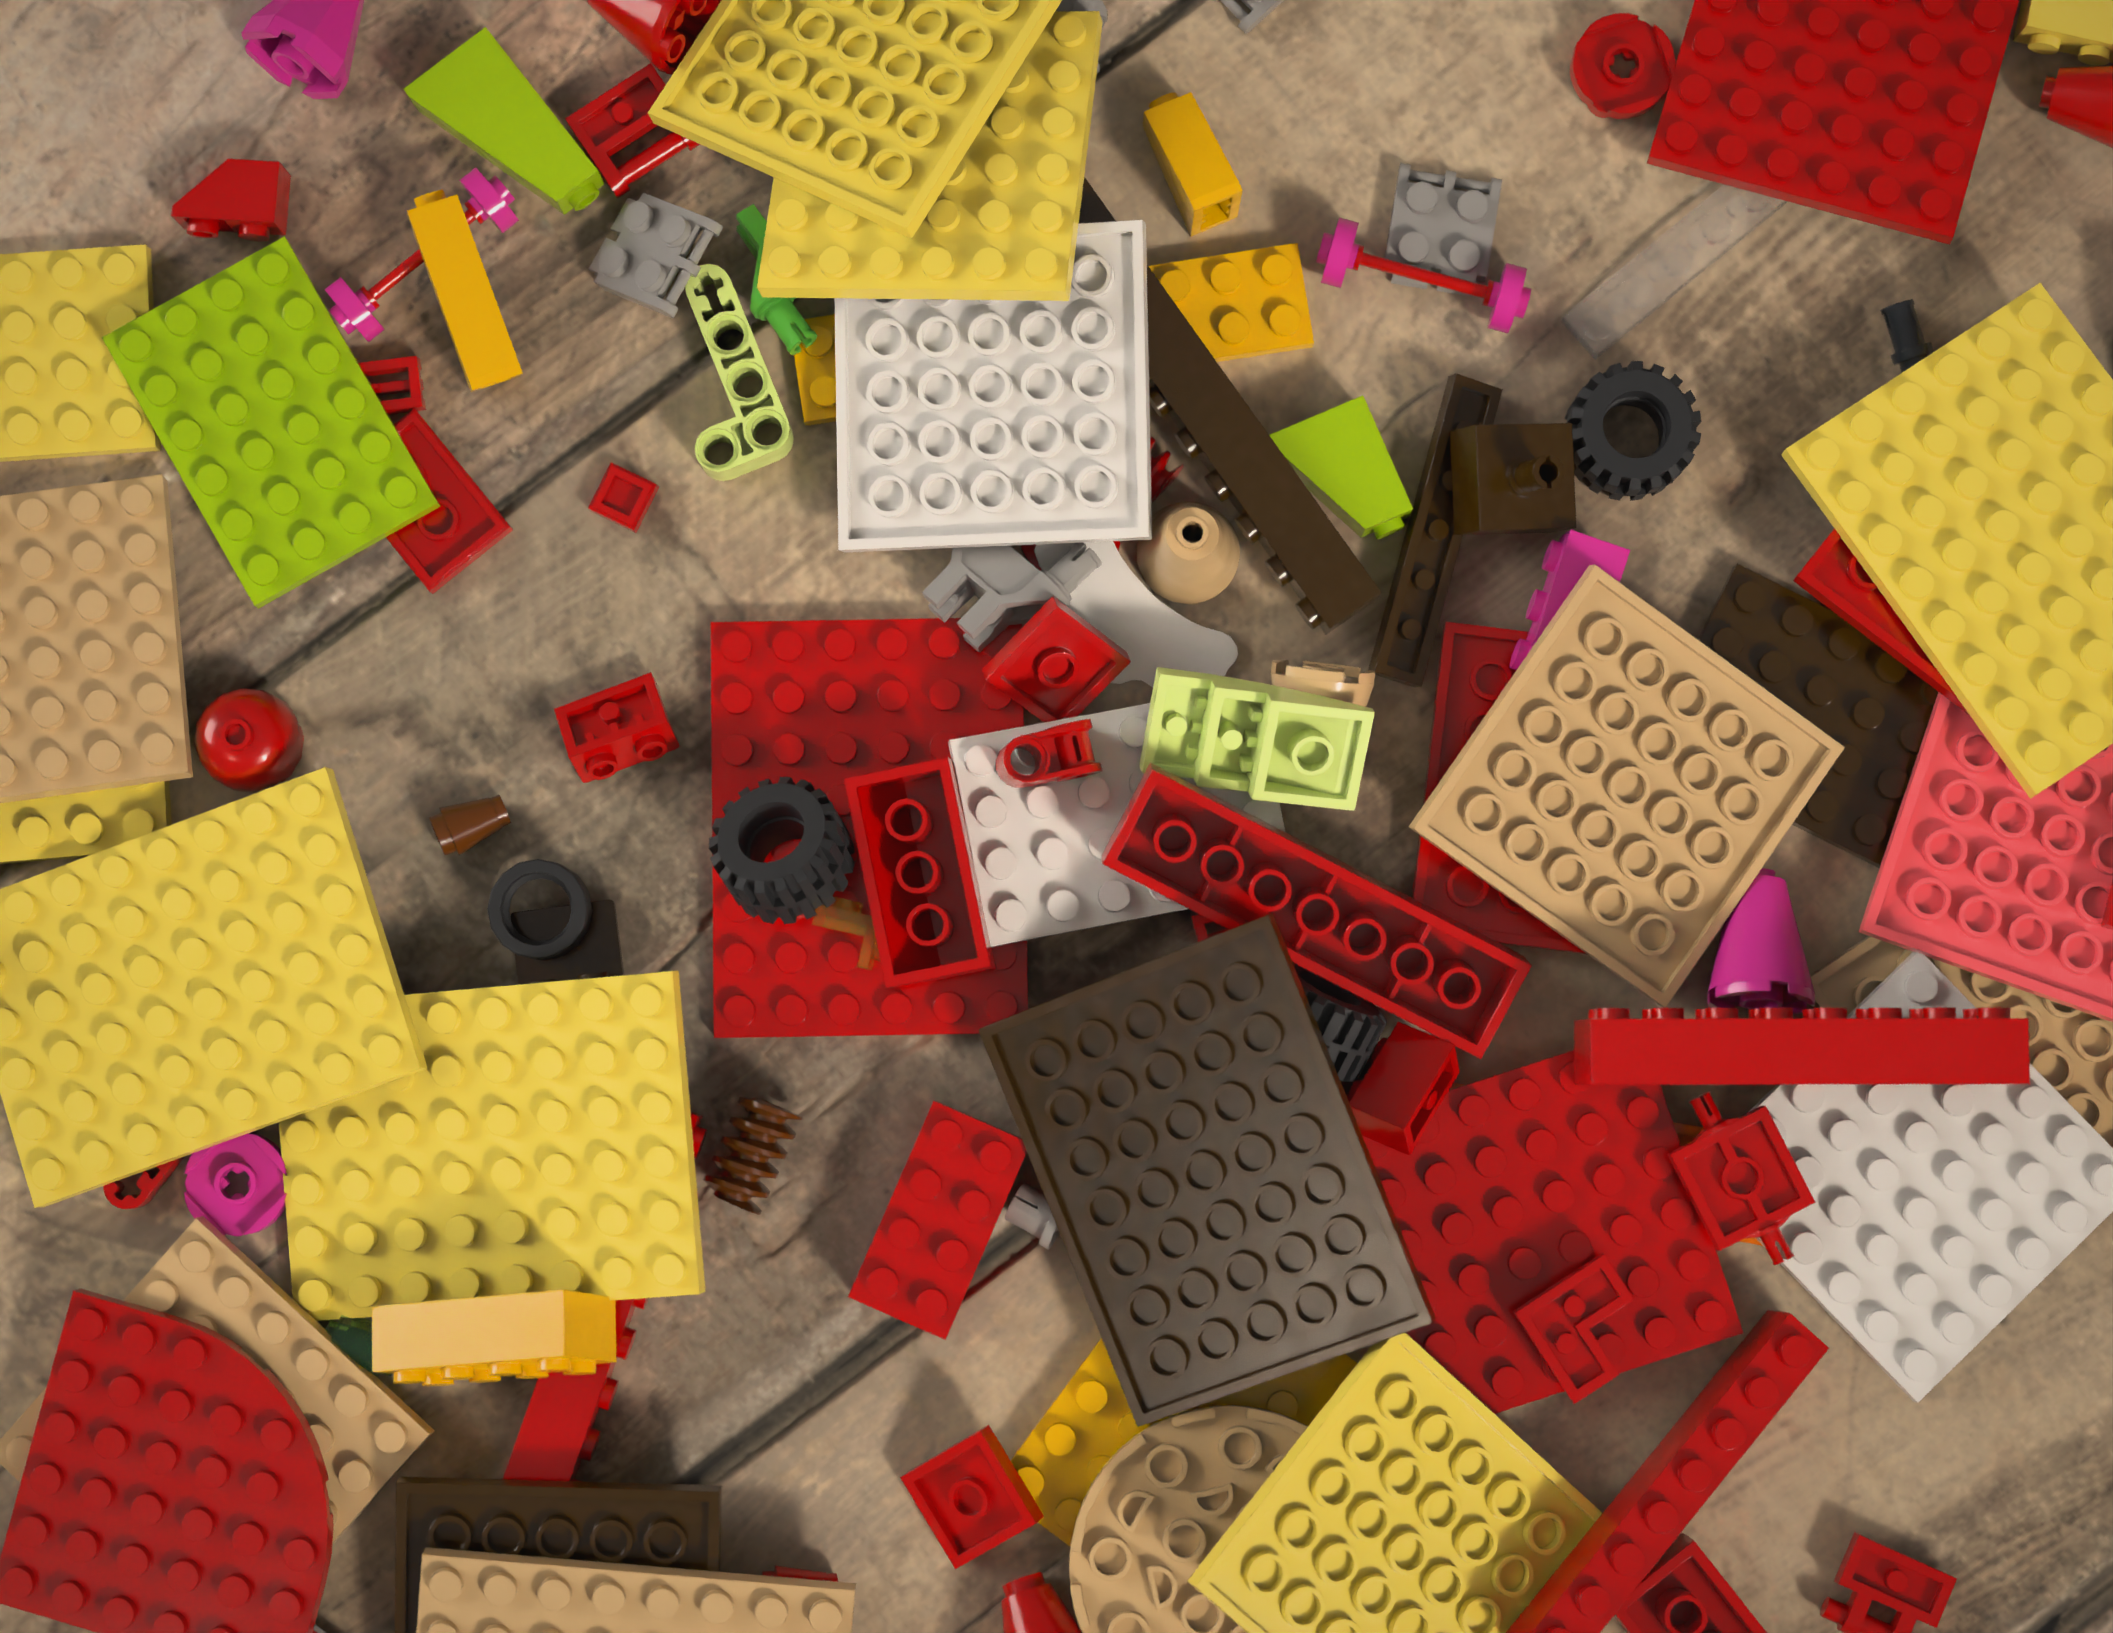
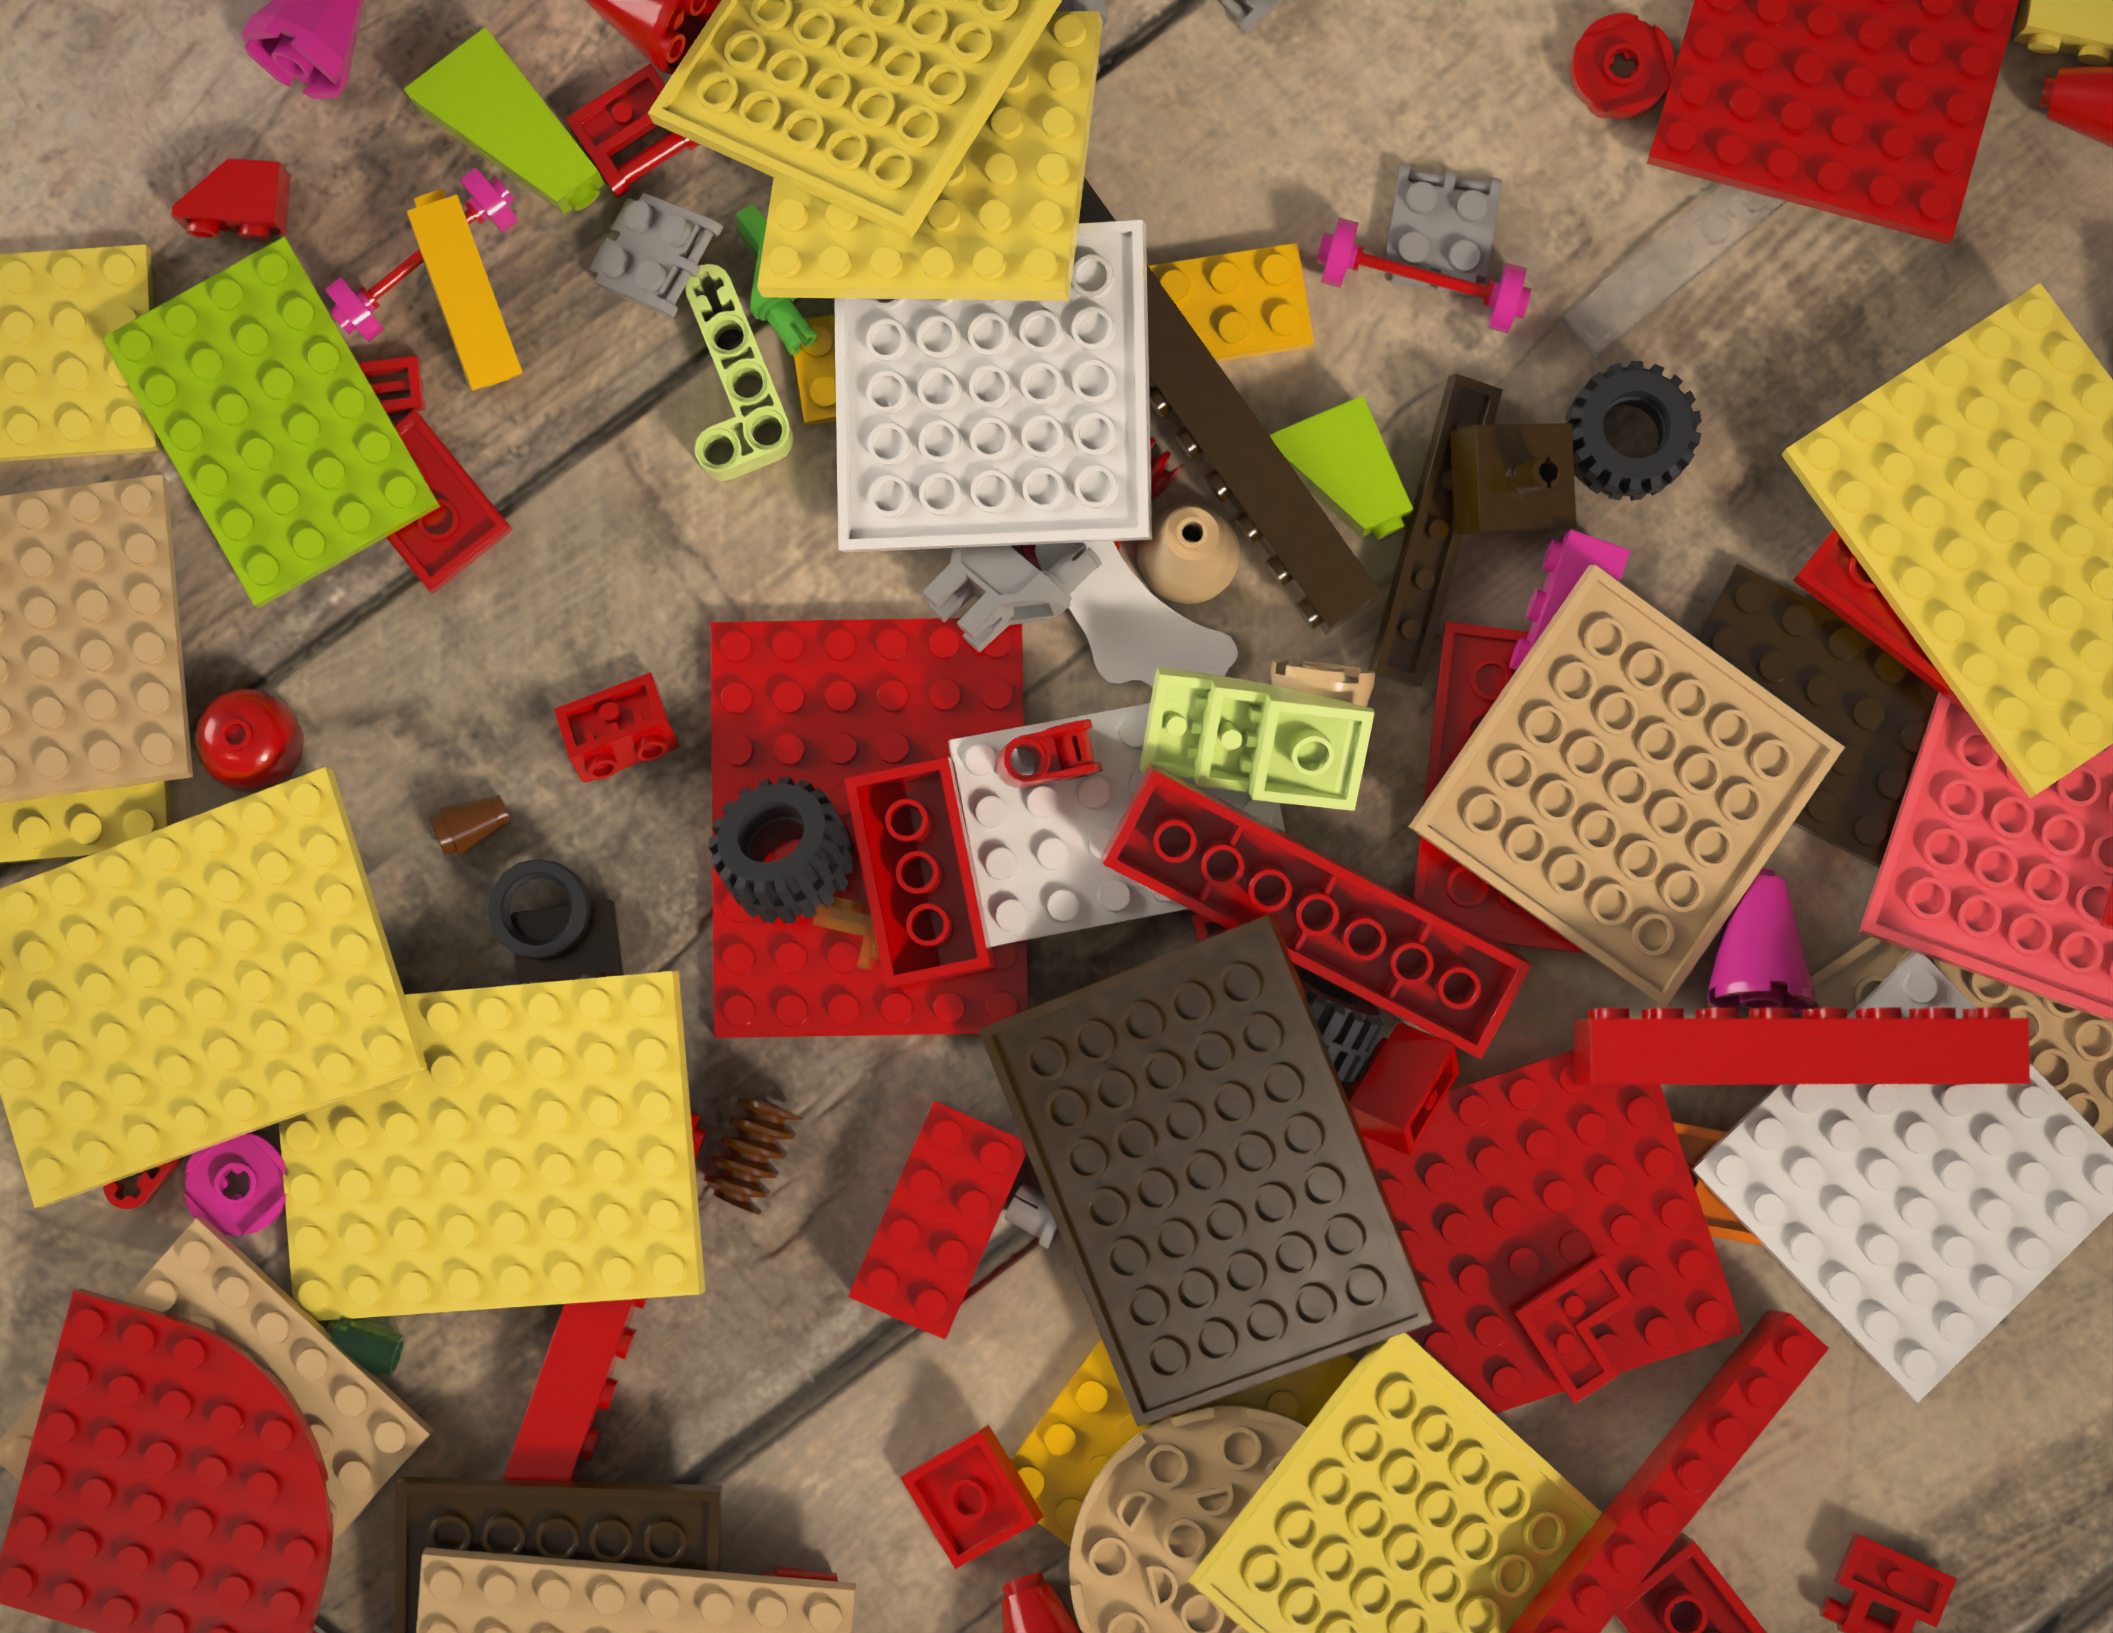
(494, 1337): yellow brick -> none
(623, 497): red tile -> none
(1056, 663): red plate -> none
(1192, 162): yellow slope -> none
(1741, 1178): red plate -> none
(1905, 334): black pin -> none

